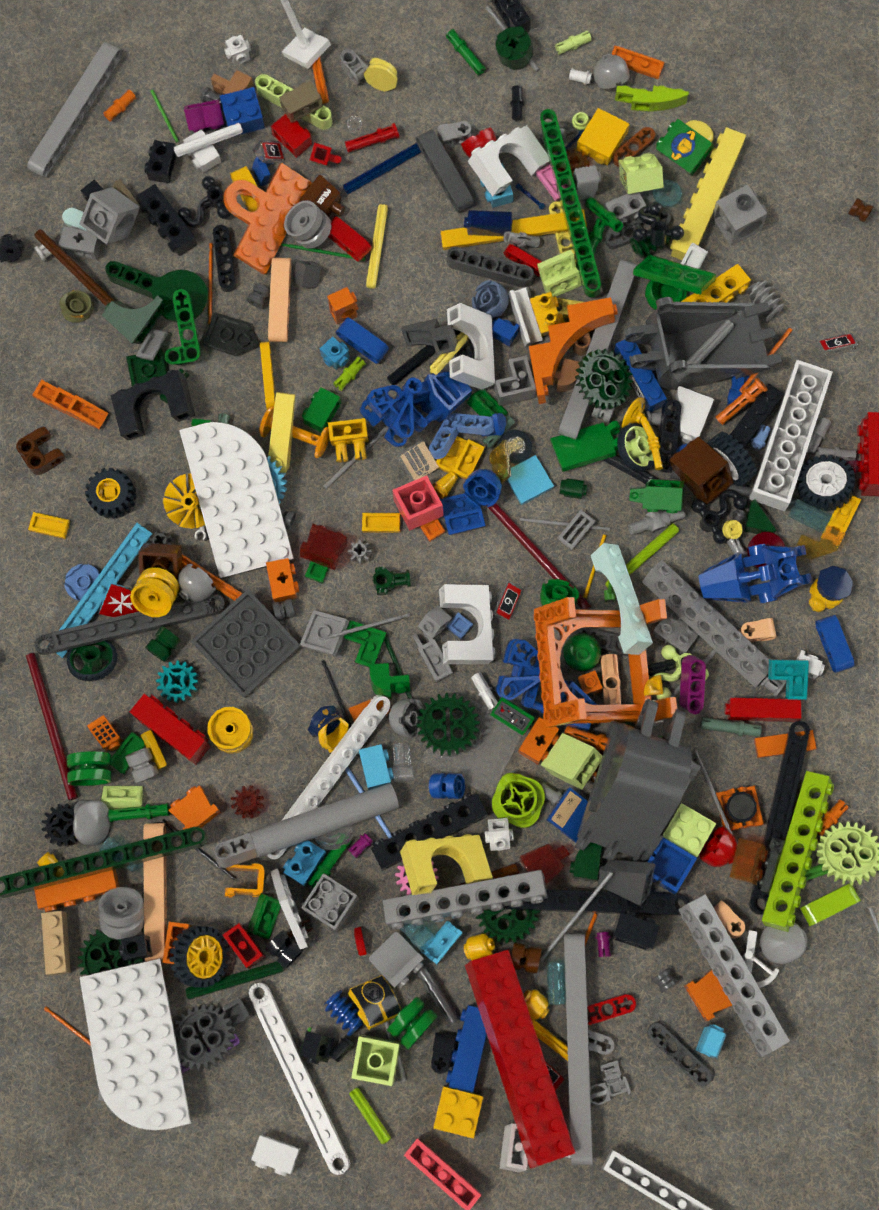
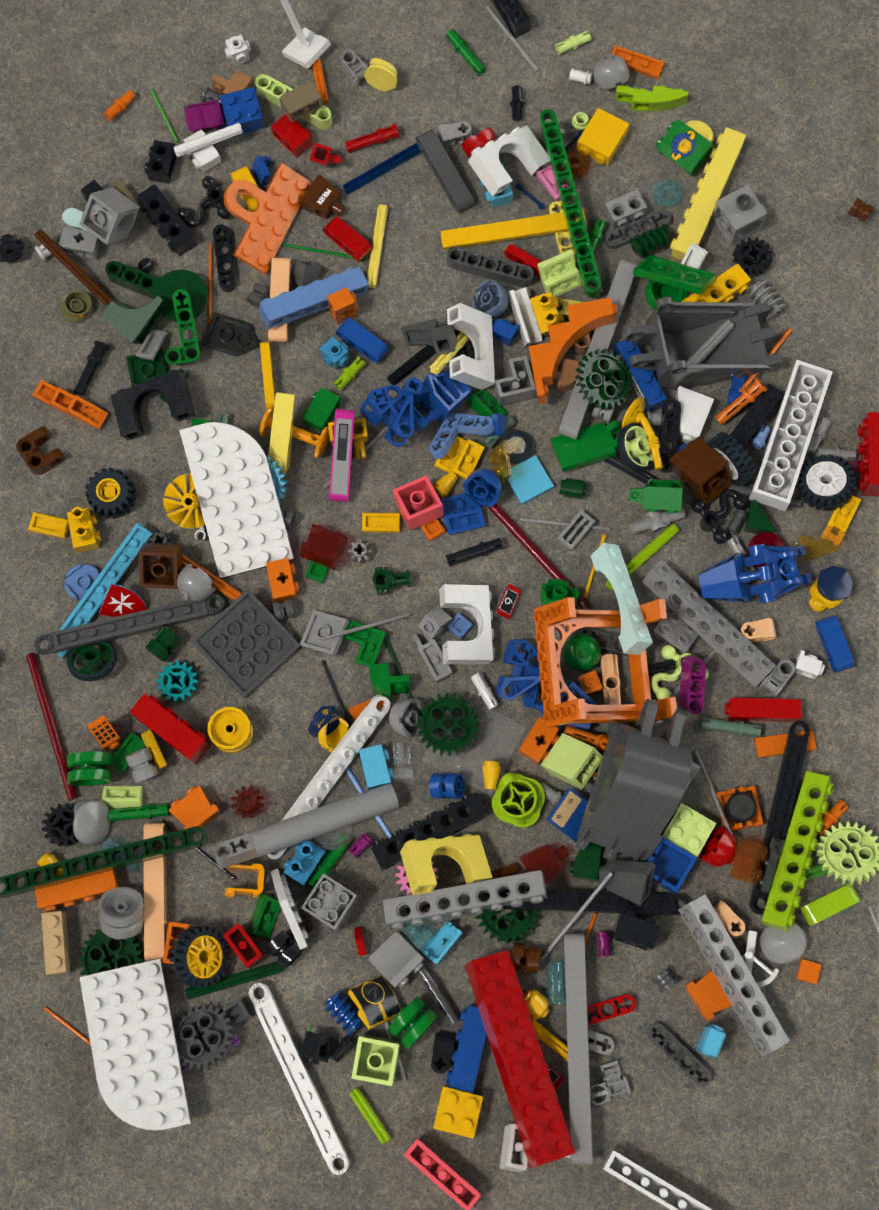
(74, 109): light grey beam -> none
(83, 529): none -> yellow brick
(94, 360): none -> black pin
(144, 948): black brick -> none
(145, 266): none -> black hinge
(154, 592): yellow wheel -> none
(269, 151): slope -> none
(275, 1155): white brick -> none
(307, 224): light grey wheel -> none
(310, 298): none -> medium blue brick
(341, 455): none -> beam
(417, 461): clear piece -> none
(475, 551): none -> black pin
(478, 946): yellow head -> none
(488, 223): clear blue brick -> none
(491, 774): none -> yellow cone
(498, 834): white brick -> none
(512, 716): slope -> none
(514, 47): dark green brick -> none
(521, 239): light grey pin -> none
(586, 181): light grey brick -> none
(608, 217): green pin -> none
(609, 594): bright green hand -> none
(636, 139): dark orange beam -> none
(640, 173): yellowish green brick -> none
(653, 686): yellow tile -> none
(658, 228): black piece -> none
(732, 529): light yellow tile -> none
(758, 251): none -> black gear
(795, 674): teal plate -> none
(808, 971): none -> orange tile
(809, 516): clear light blue plate -> none
(836, 344): slope -> none

